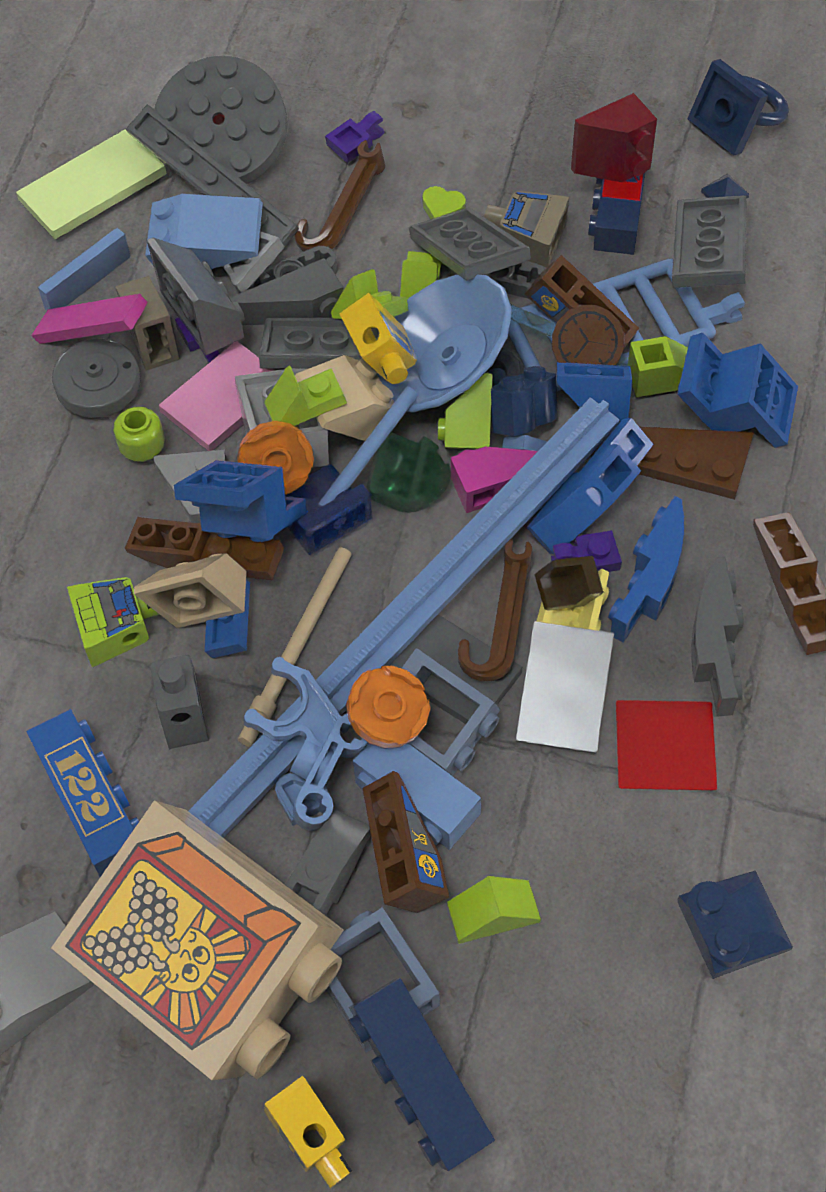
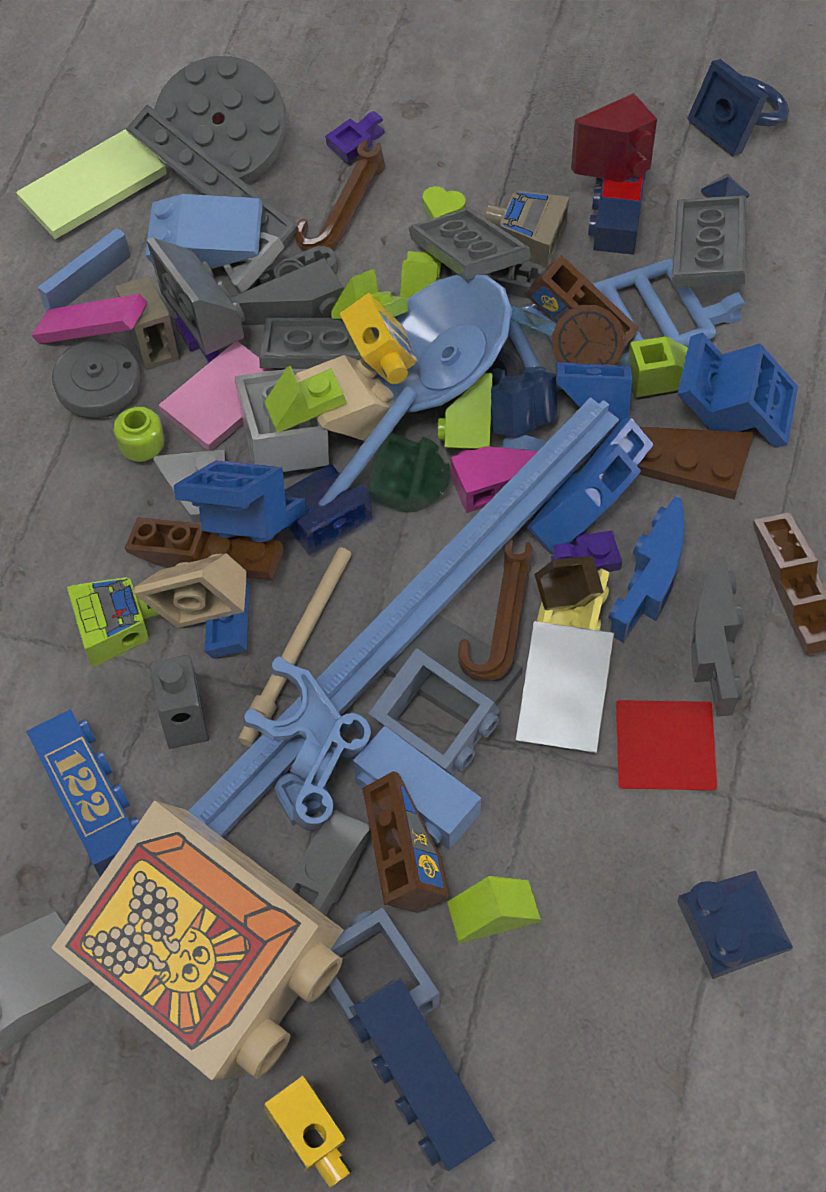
(280, 446): orange tile -> none
(388, 706): orange tile -> none

